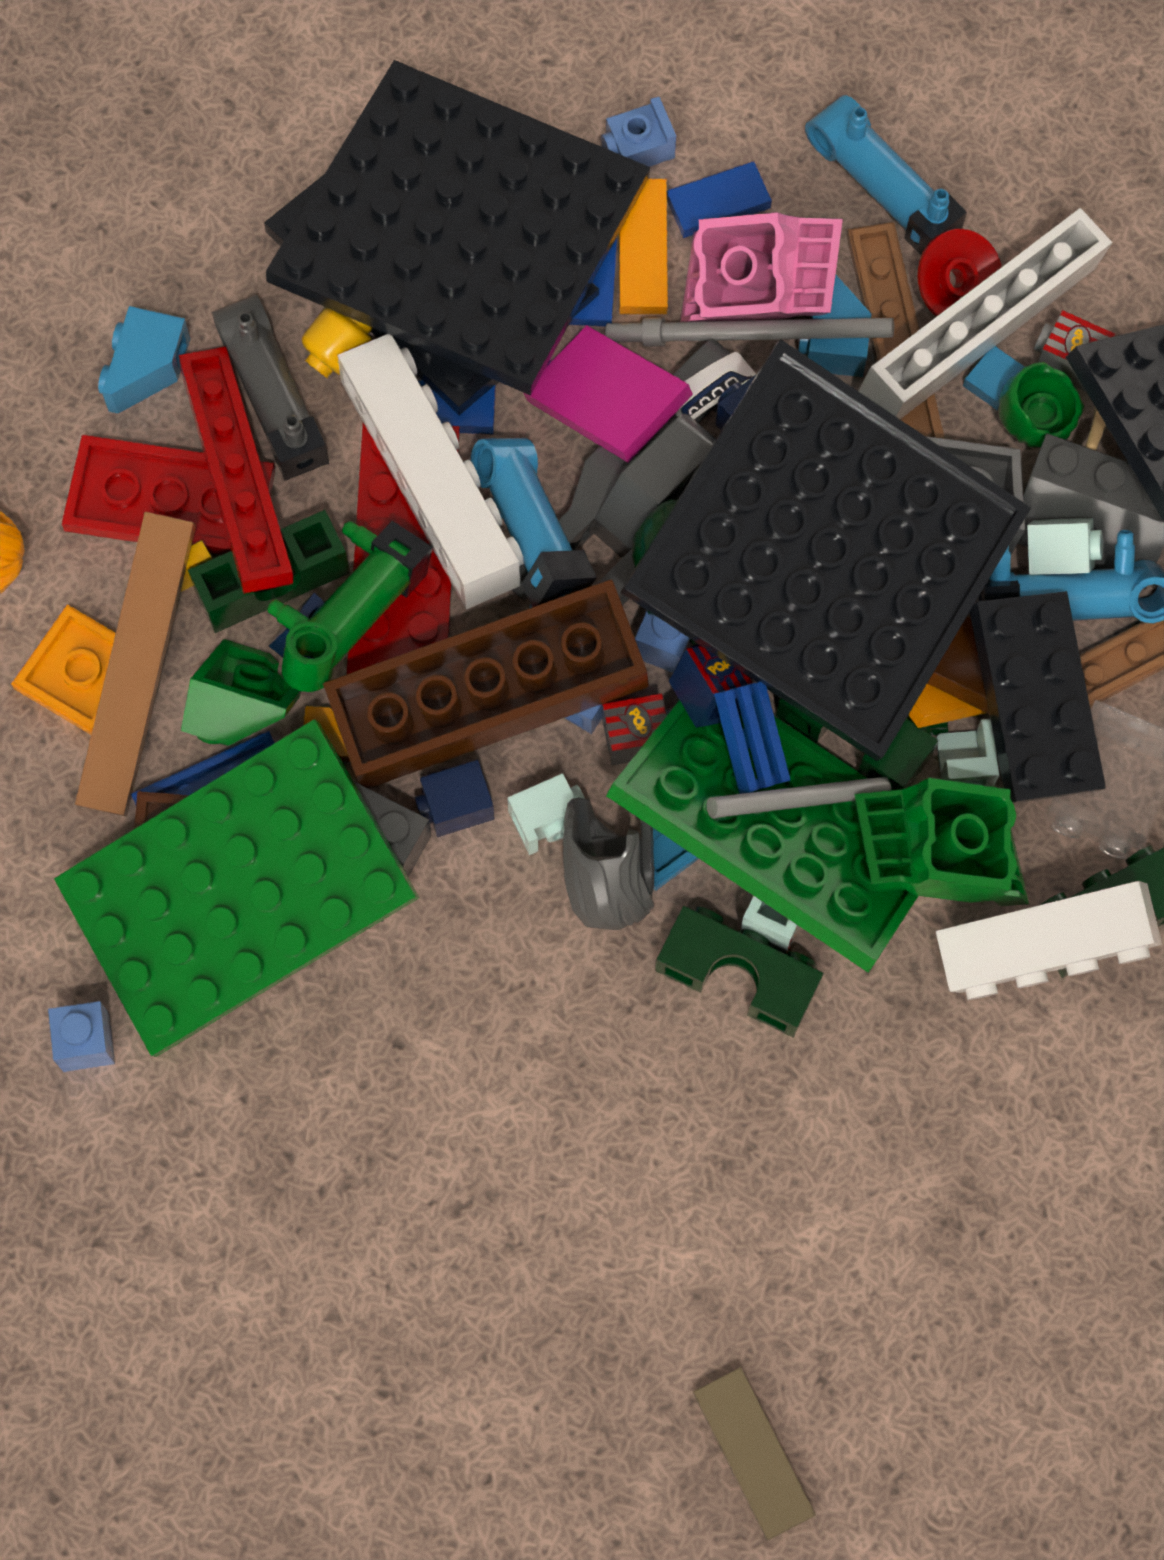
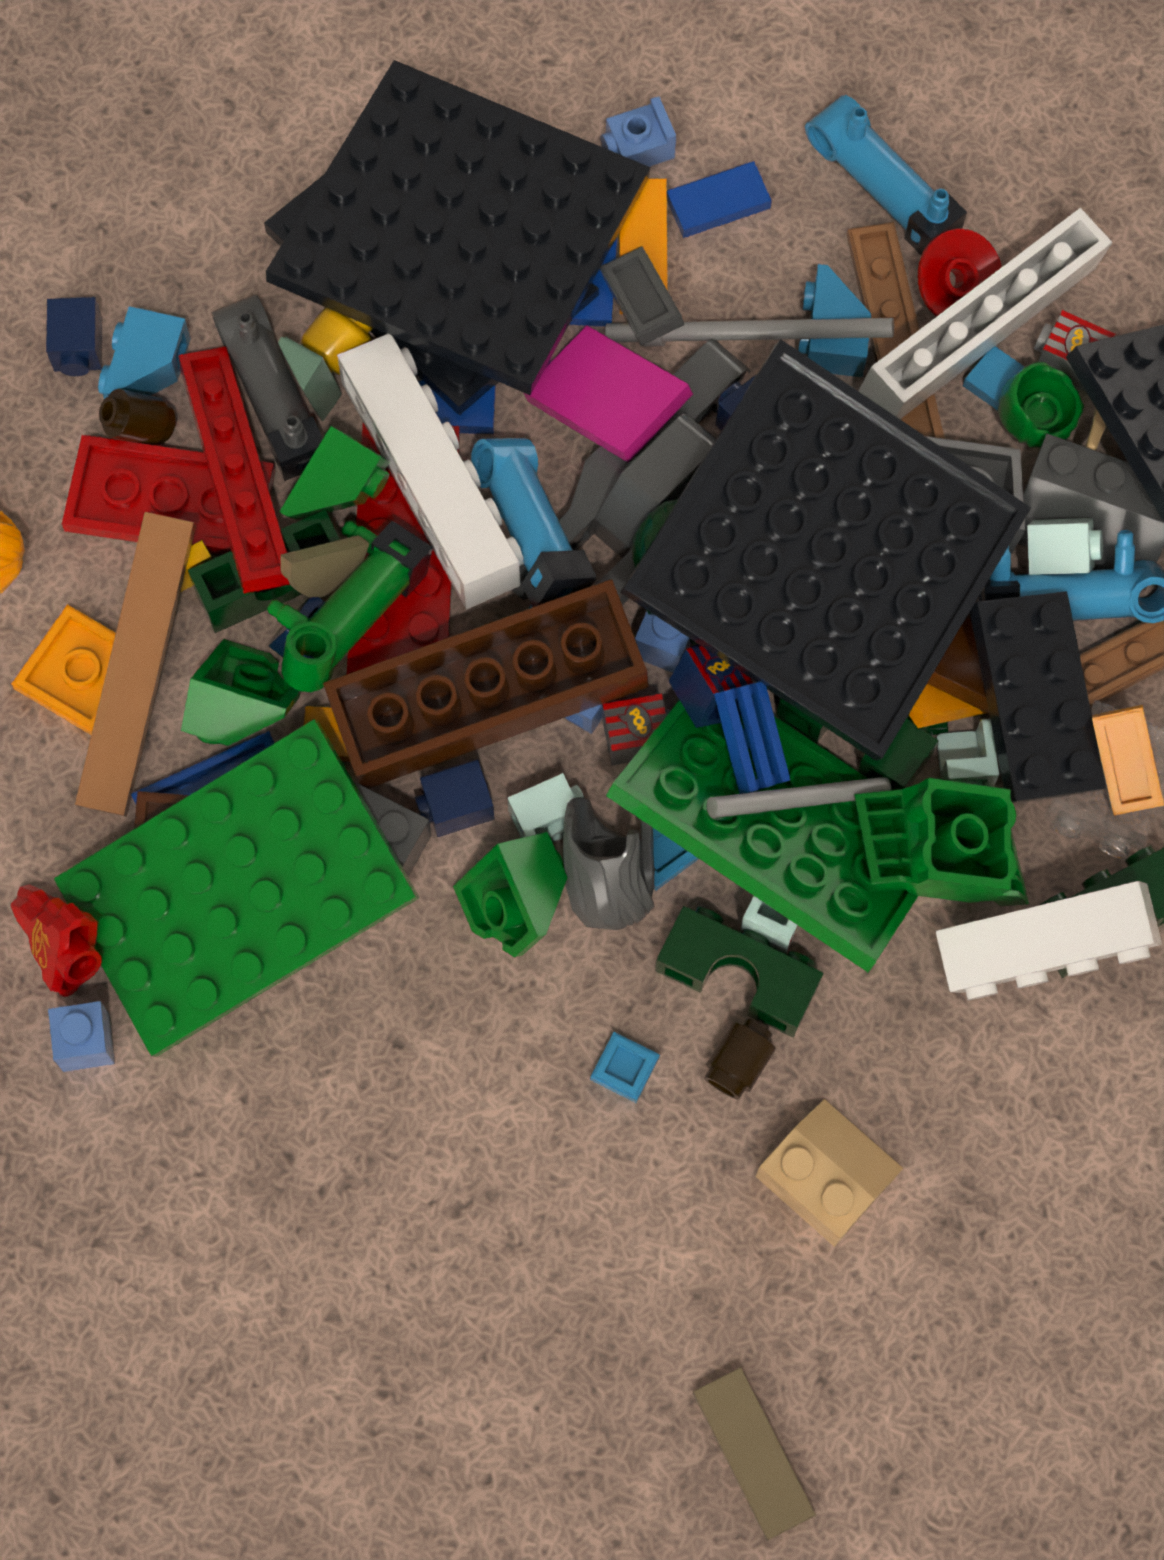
(59, 938): none -> red rock
(74, 335): none -> dark blue brick
(136, 417): none -> dark brown brick
(312, 376): none -> sand green slope
(323, 567): none -> dark tan tile
(337, 477): none -> green slope
(514, 892): none -> green slope
(625, 1067): none -> dark azure tile
(641, 296): none -> dark grey tile
(713, 381): sticker -> none
(739, 1058): none -> dark brown brick
(761, 268): bright pink slope -> none
(828, 1172): none -> tan slope
(1128, 760): none -> light orange tile

